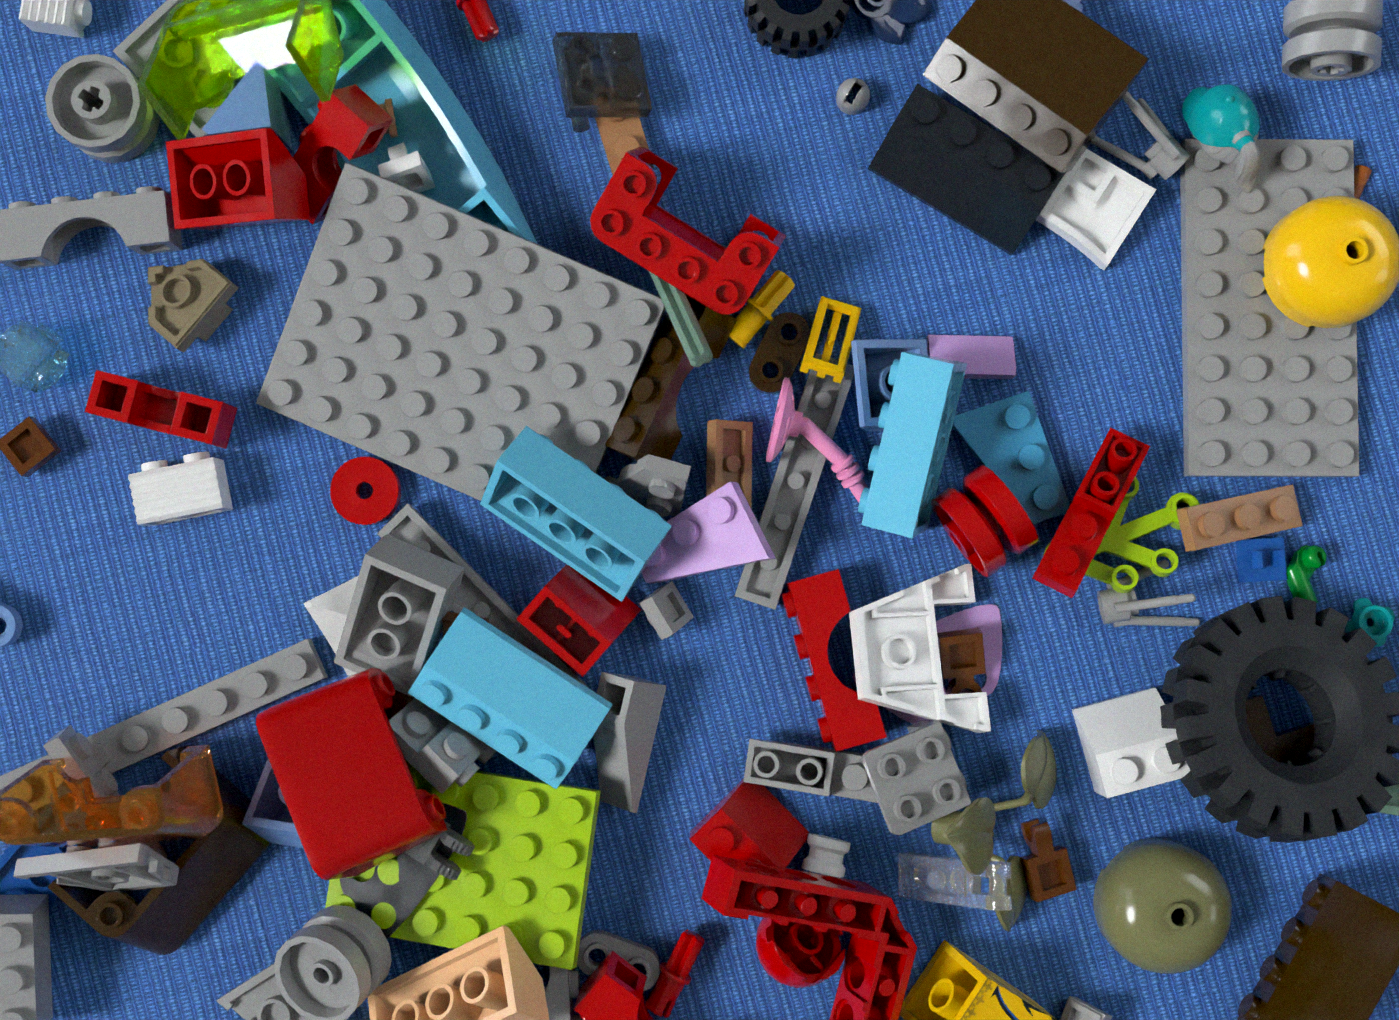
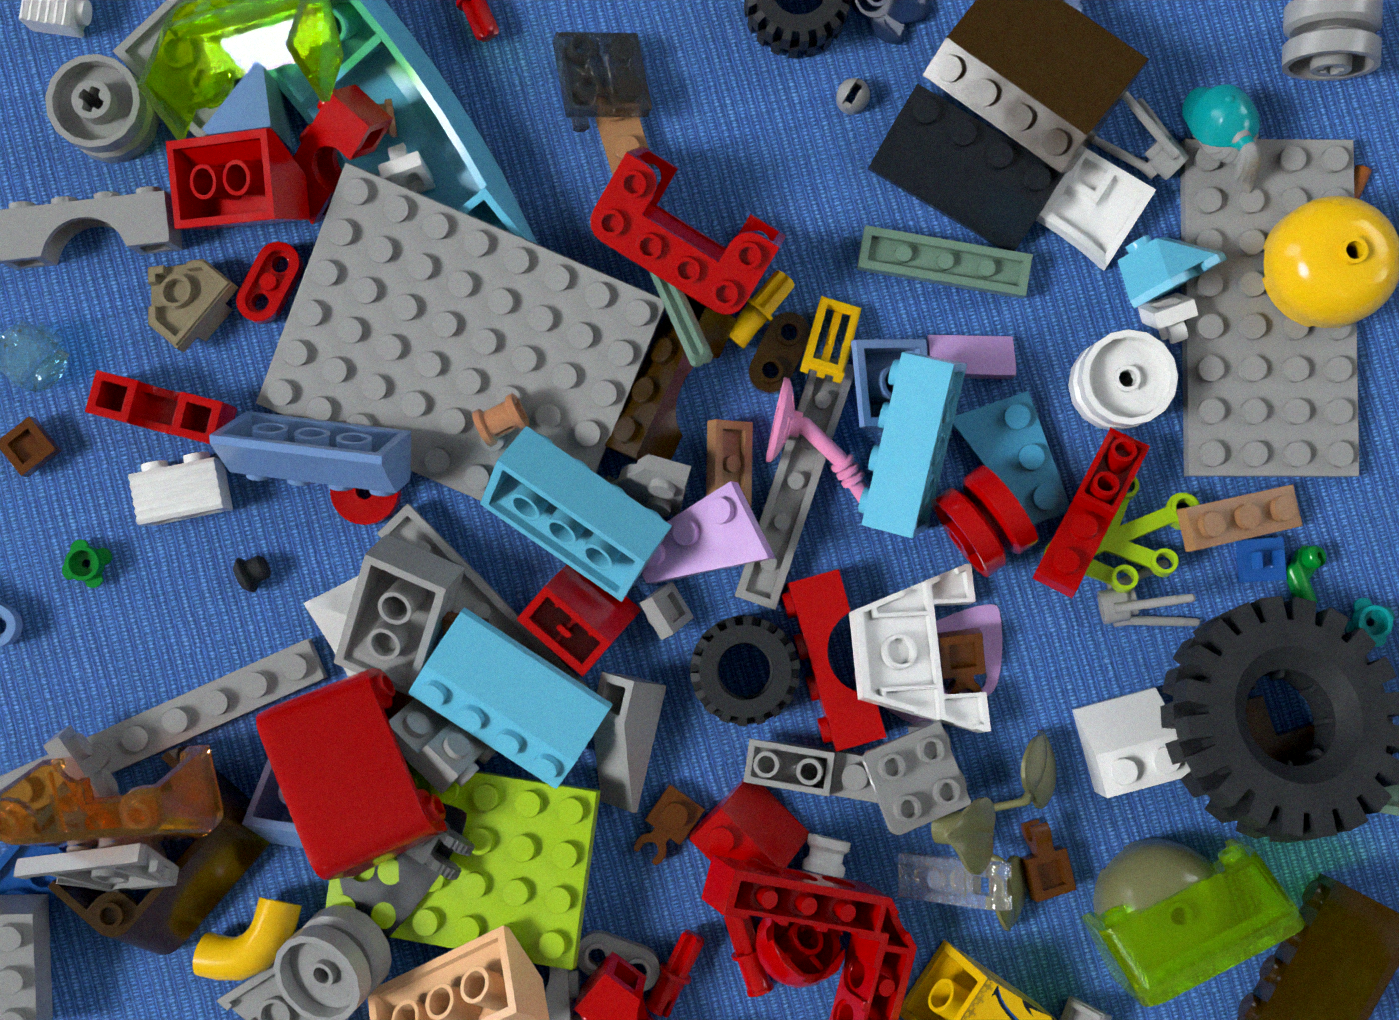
(74, 563): none -> green plate
(251, 572): none -> black piece
(254, 951): none -> yellow cylinder
(266, 281): none -> red plate
(315, 452): none -> medium blue slope
(500, 419): none -> nougat bush
(672, 818): none -> reddish brown plate
(744, 942): none -> red axle
(754, 707): none -> black tyre
(944, 262): none -> sand green plate
(1144, 369): none -> white wheel
(1163, 265): none -> medium azure slope
(1168, 316): none -> white tile
(1196, 929): none -> clear neon green windscreen

